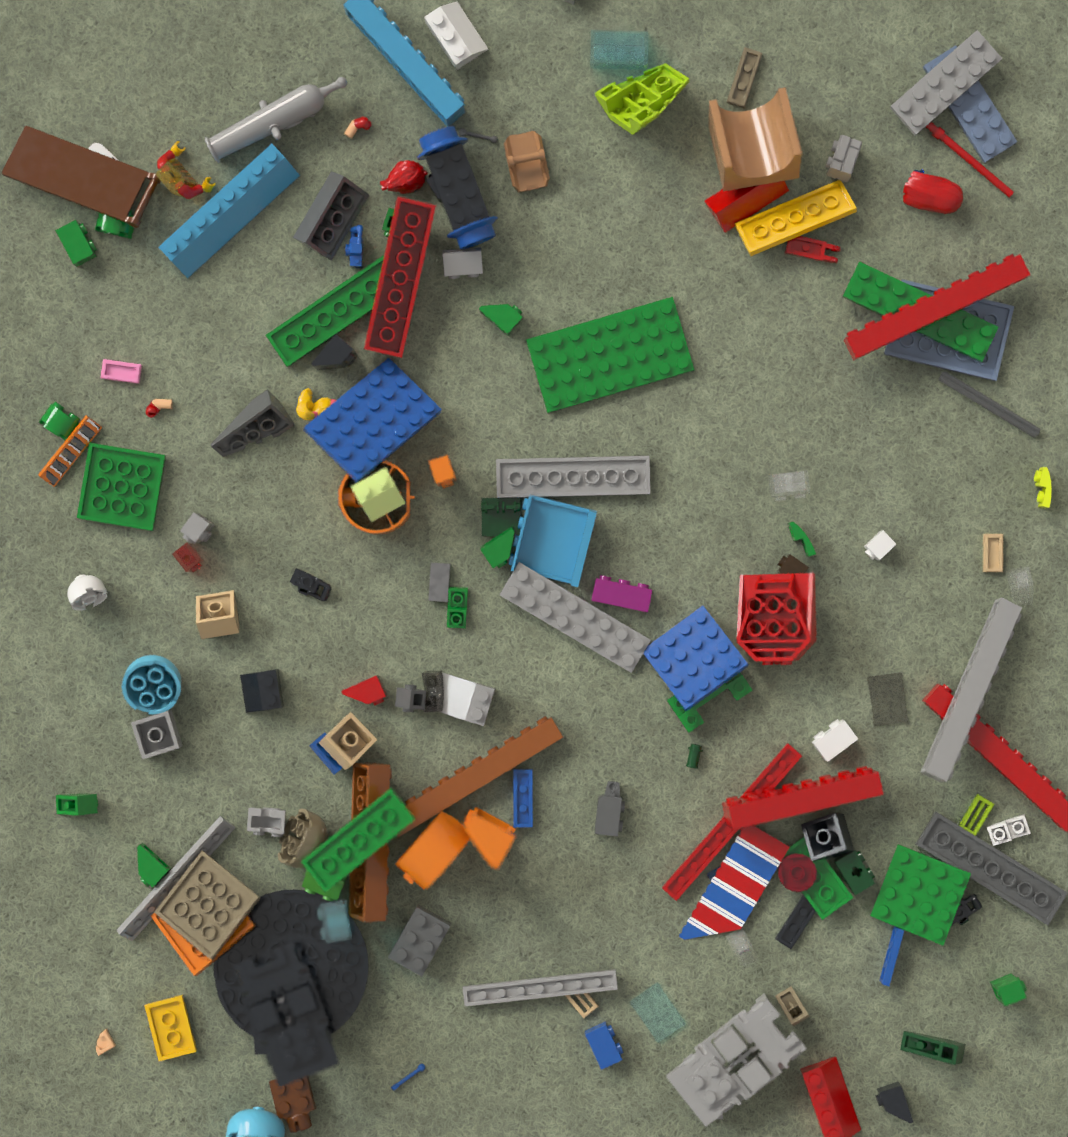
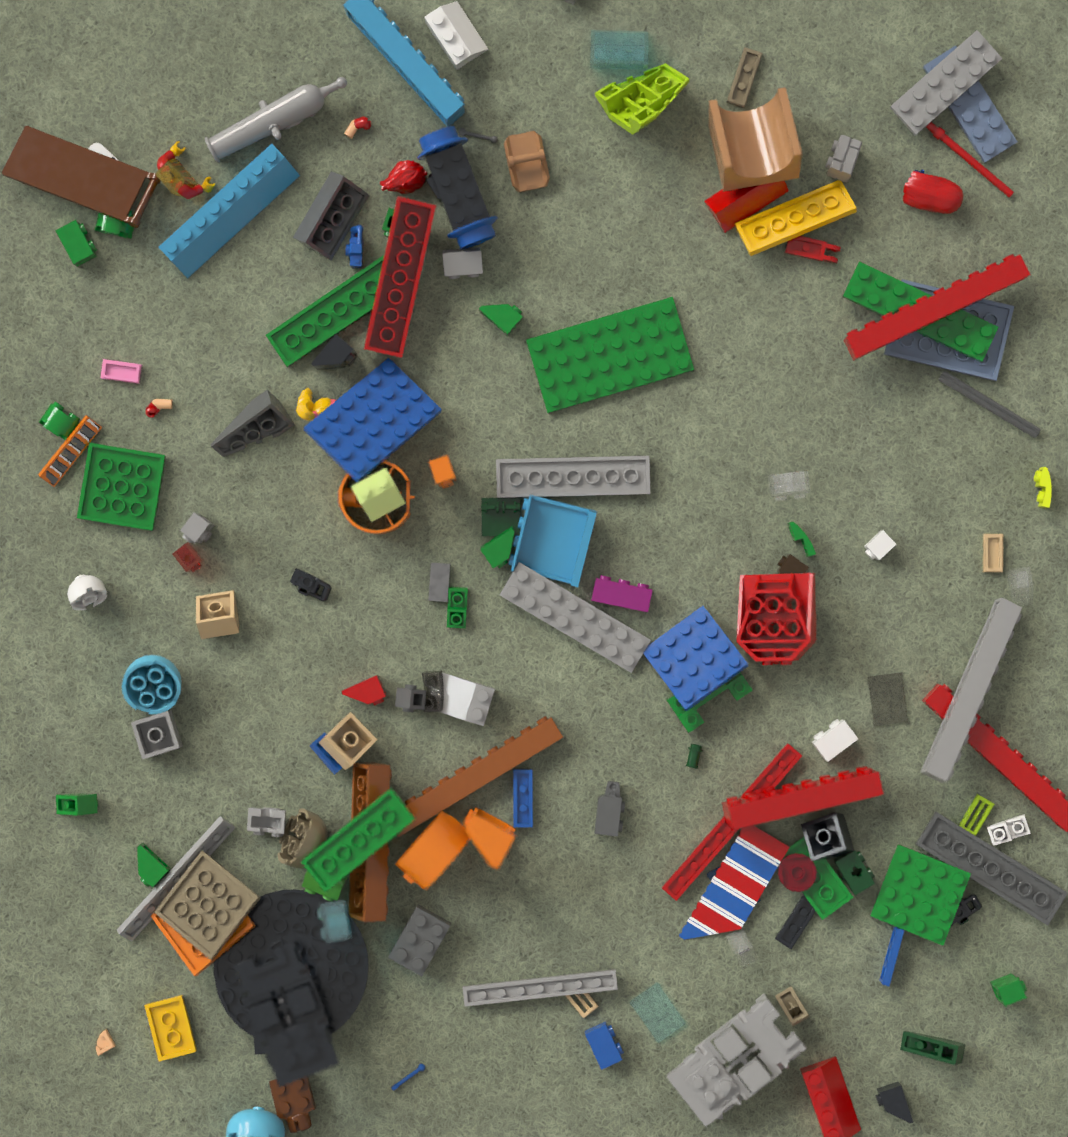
(262, 691): black slope -> none

